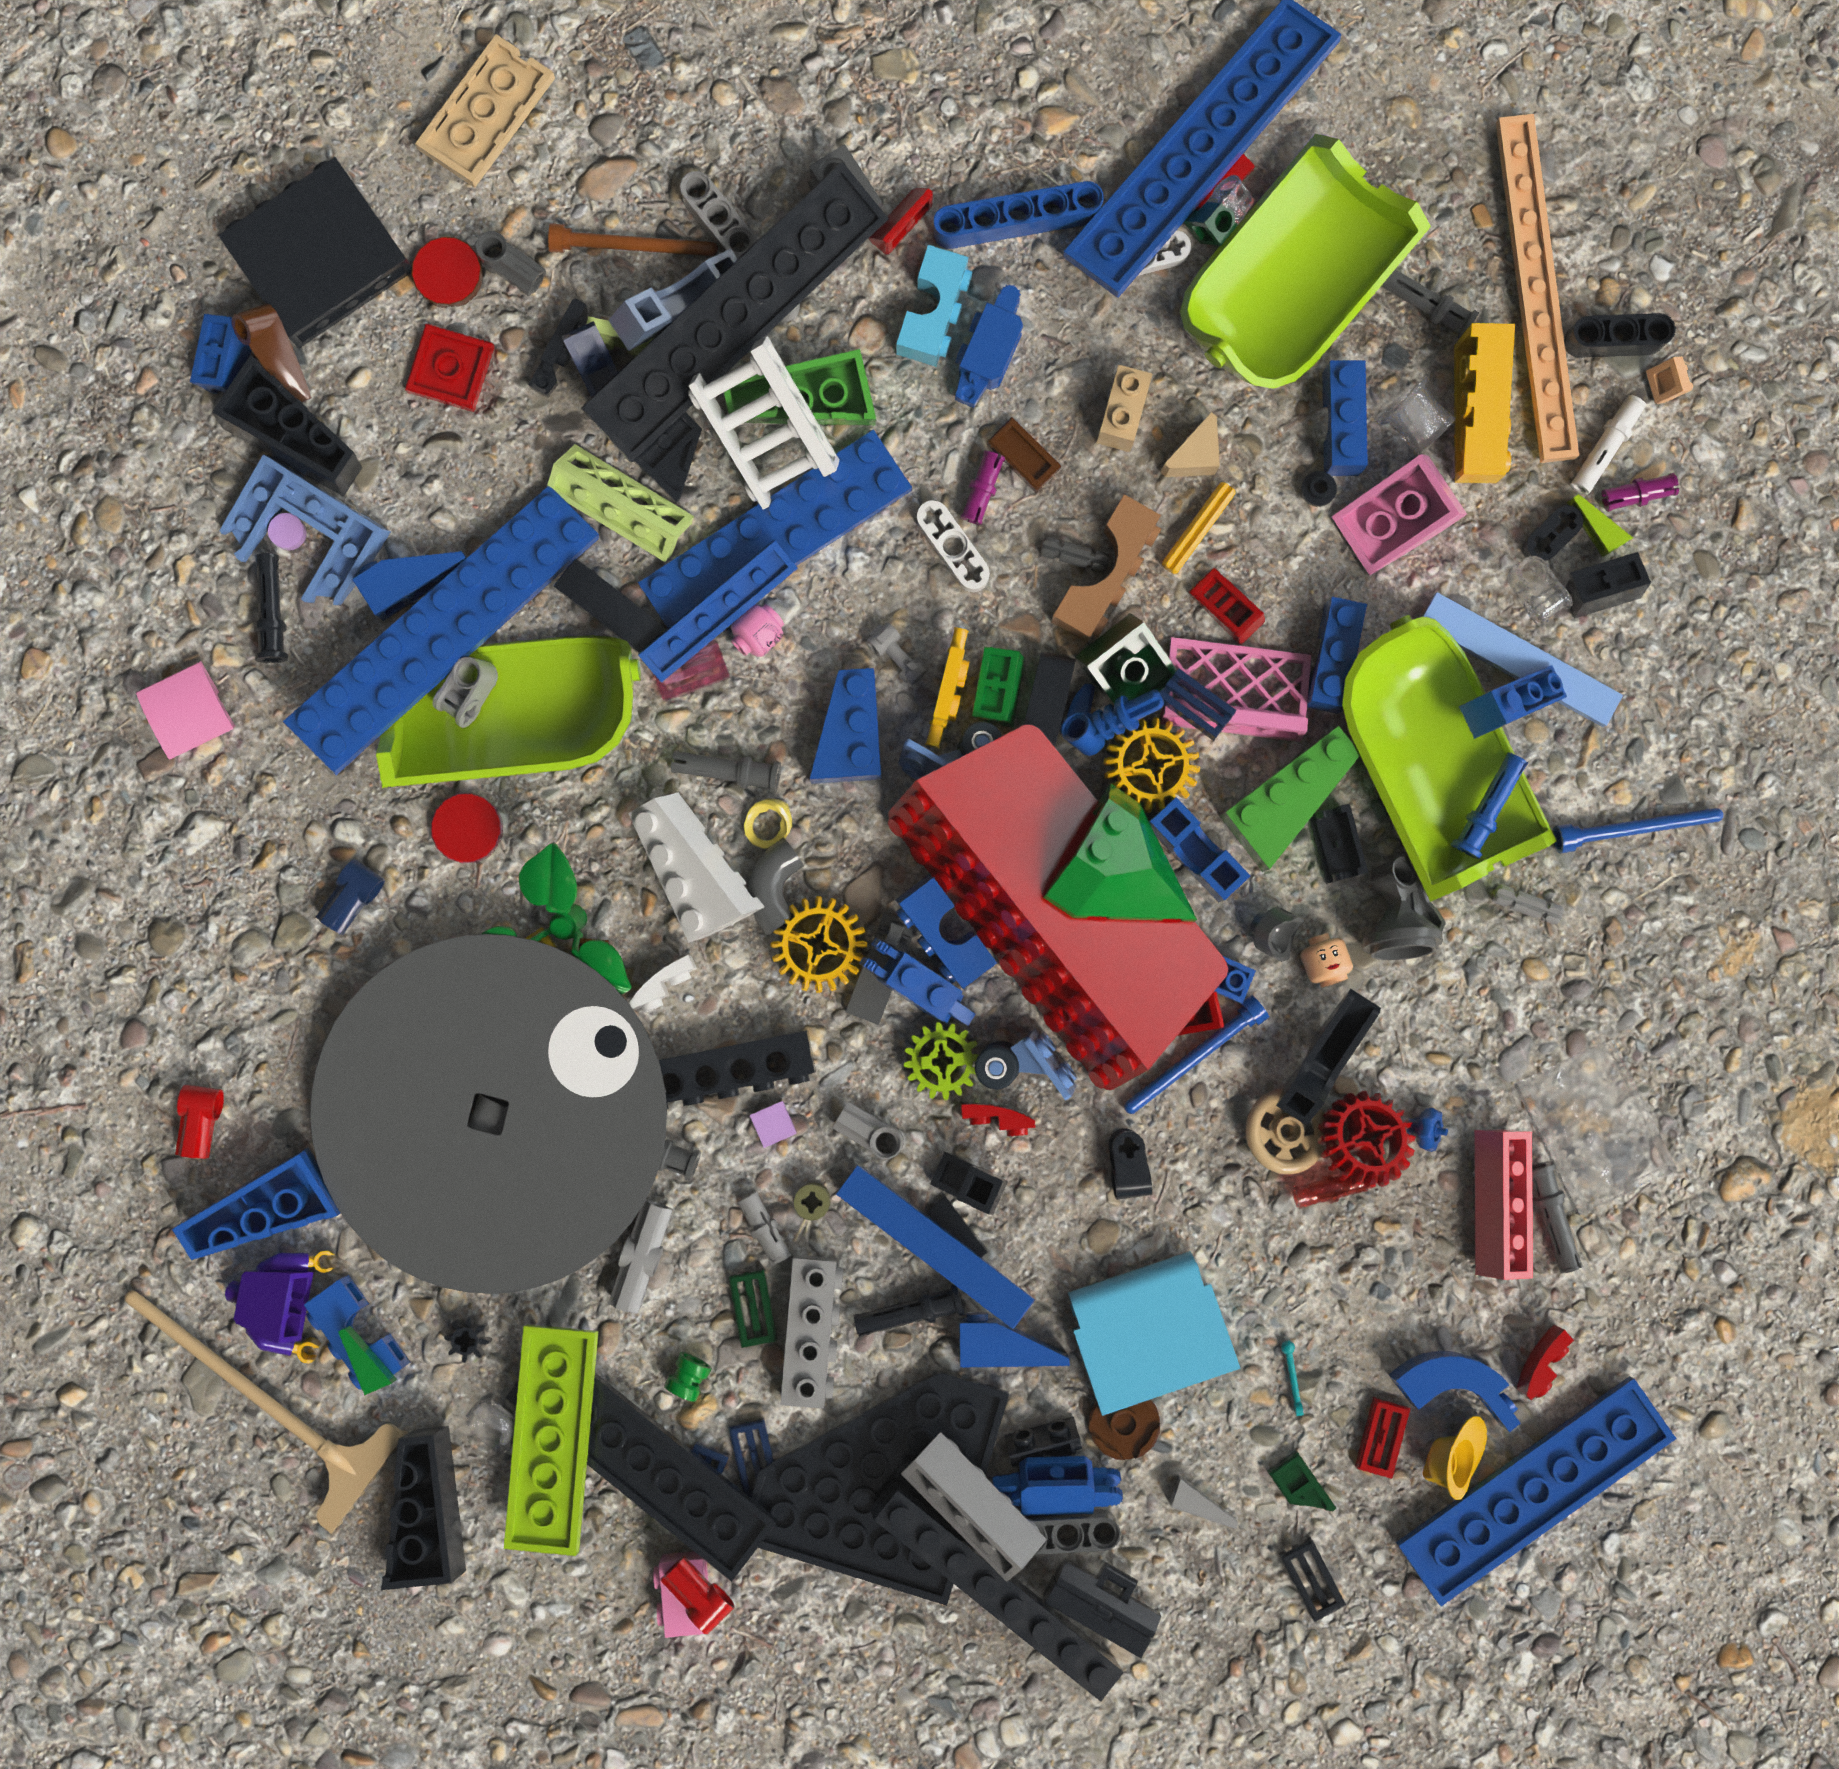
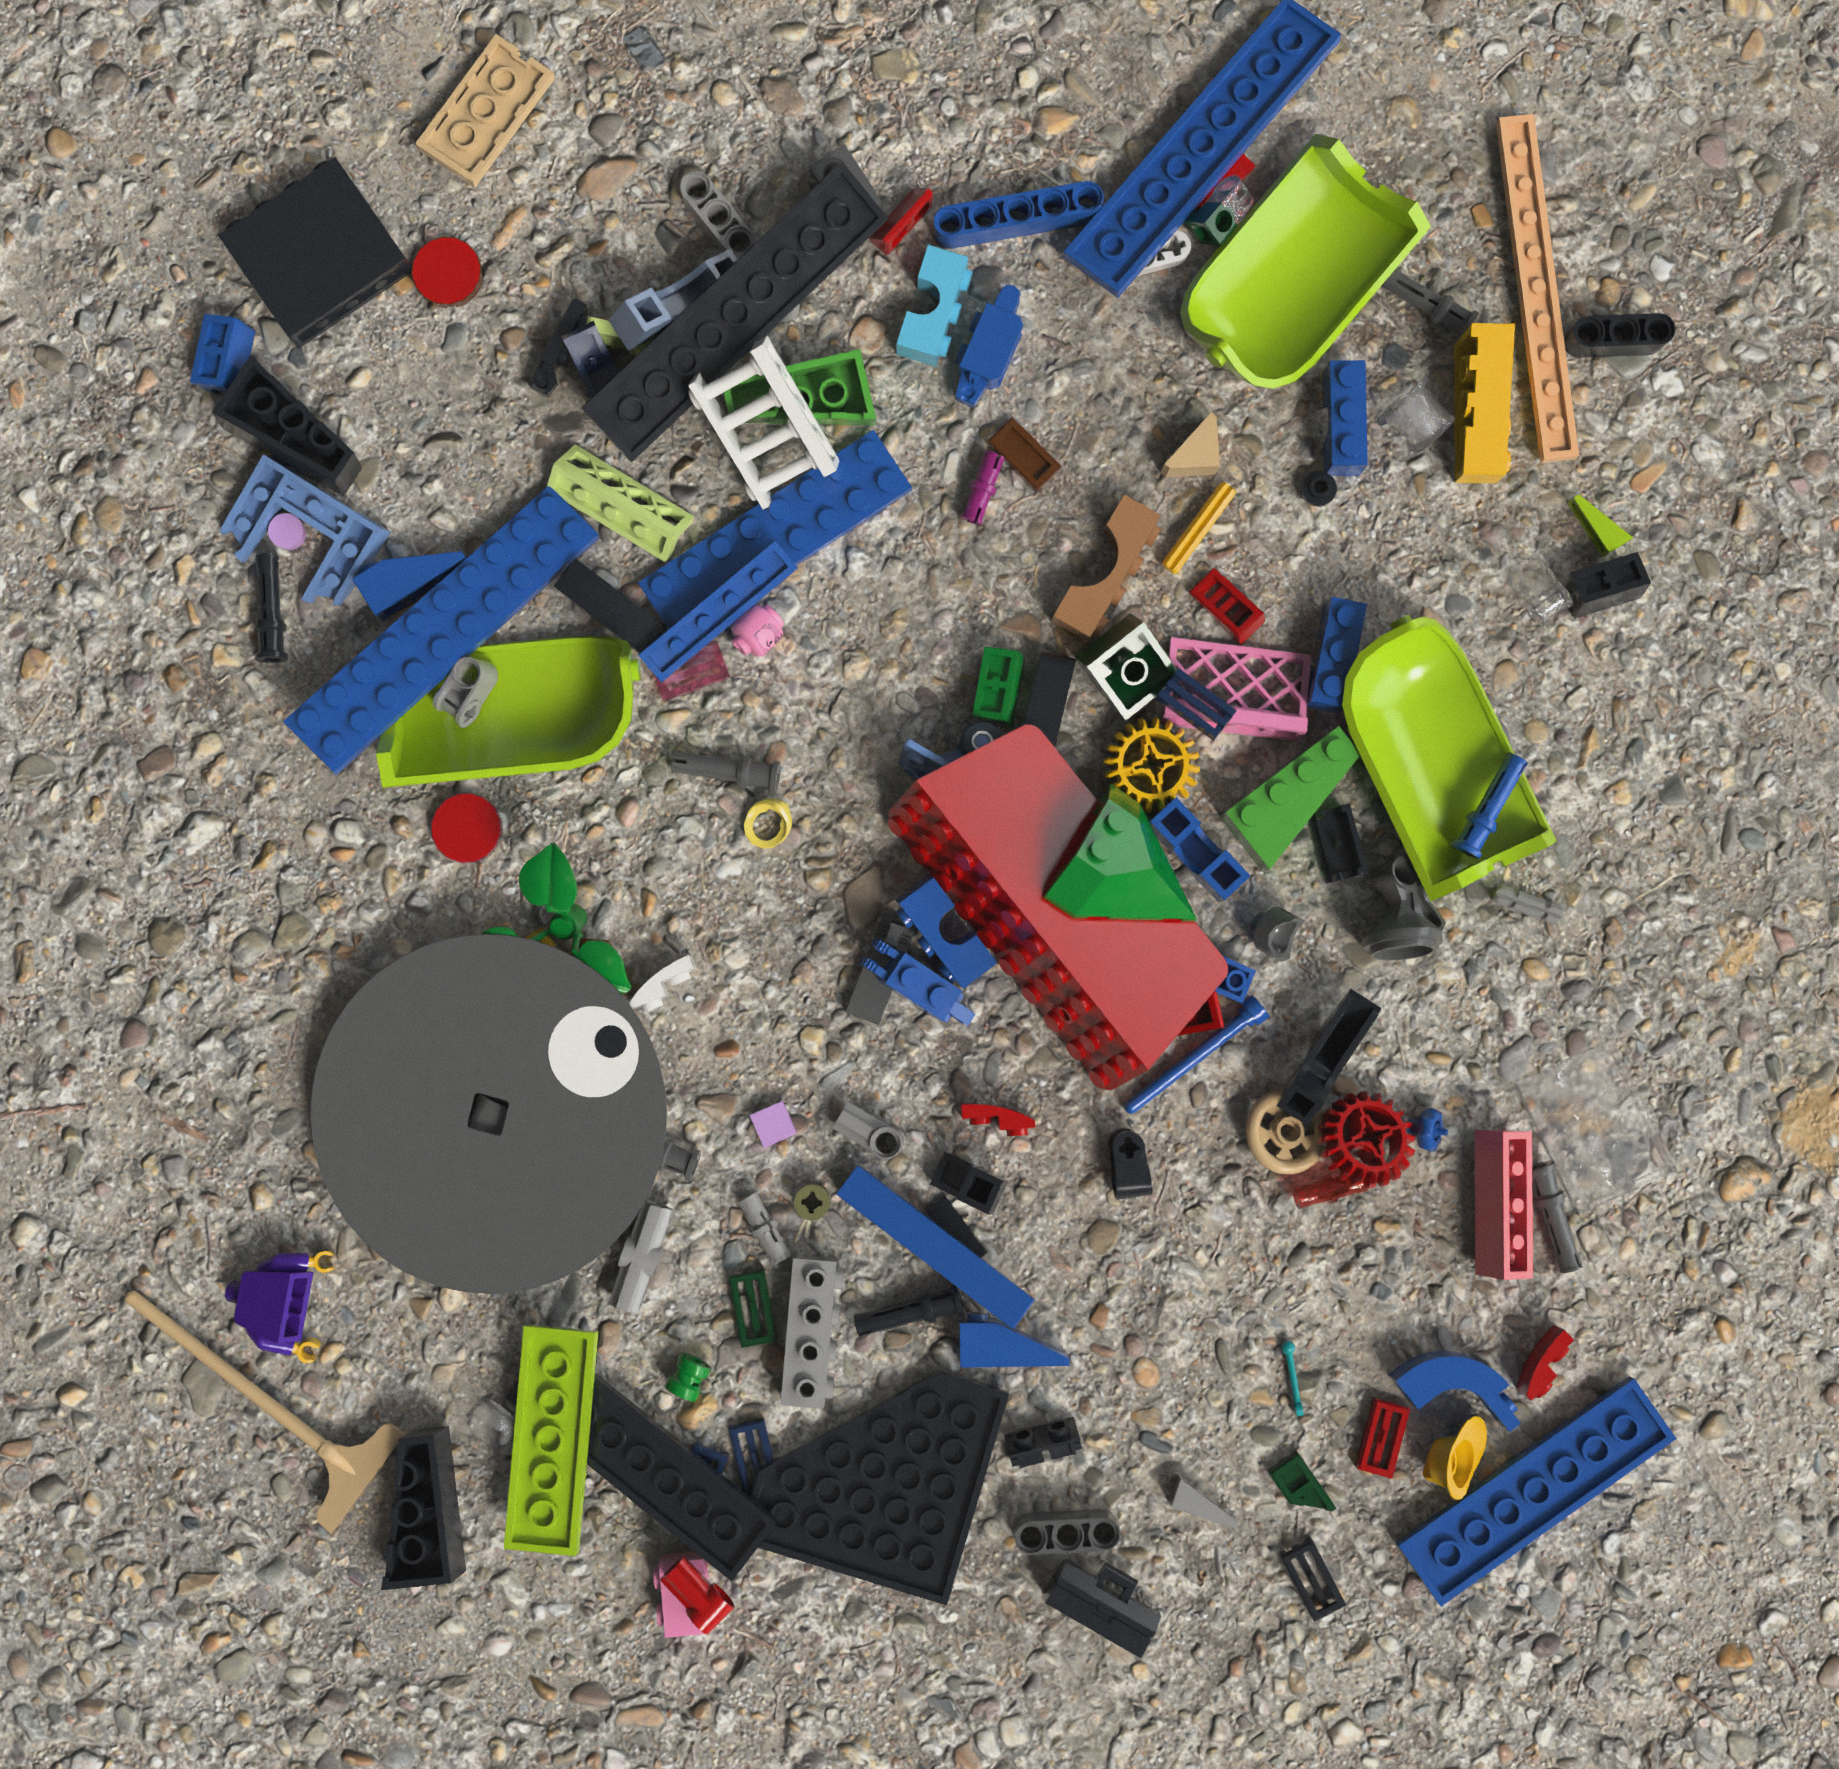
(184, 710): bright pink slope -> none
(198, 1112): red piece -> none
(268, 340): reddish brown piece -> none
(269, 1204): blue wedge -> none
(335, 1310): blue arch -> none
(355, 888): dark blue piece -> none
(367, 1366): green piece -> none
(449, 367): red tile -> none
(475, 1332): black gear -> none
(510, 264): dark grey piece -> none
(564, 239): dark orange piece -> none
(671, 455): black wing -> none
(691, 868): white wedge -> none
(767, 884): dark grey cylinder -> none
(789, 934): yellow gear -> none
(794, 1046): black brick -> none
(850, 731): blue wedge -> none
(884, 640): light grey bar -> none
(925, 1062): lime gear -> none
(930, 530): white beam -> none
(947, 701): yellow plate -> none
(974, 1506): light grey brick -> none
(1002, 1062): medium blue plate -> none
(1007, 1601): black brick -> none
(1060, 1486): blue hinge -> none
(1075, 554): dark grey axle -> none
(1090, 731): blue piece -> none
(1124, 408): tan brick -> none
(1135, 1426): reddish brown tile -> none
(1150, 1333): medium azure piece -> none
(1326, 960): light nougat head -> none
(1399, 514): bright pink slope -> none
(1513, 701): blue slope -> none
(1521, 658): light blue tile -> none
(1547, 528): black beam -> none
(1571, 837): blue piece -> none
(1615, 432): white pin -> none
(1640, 492): magenta pin -> none
(1669, 380): light nougat tile -> none

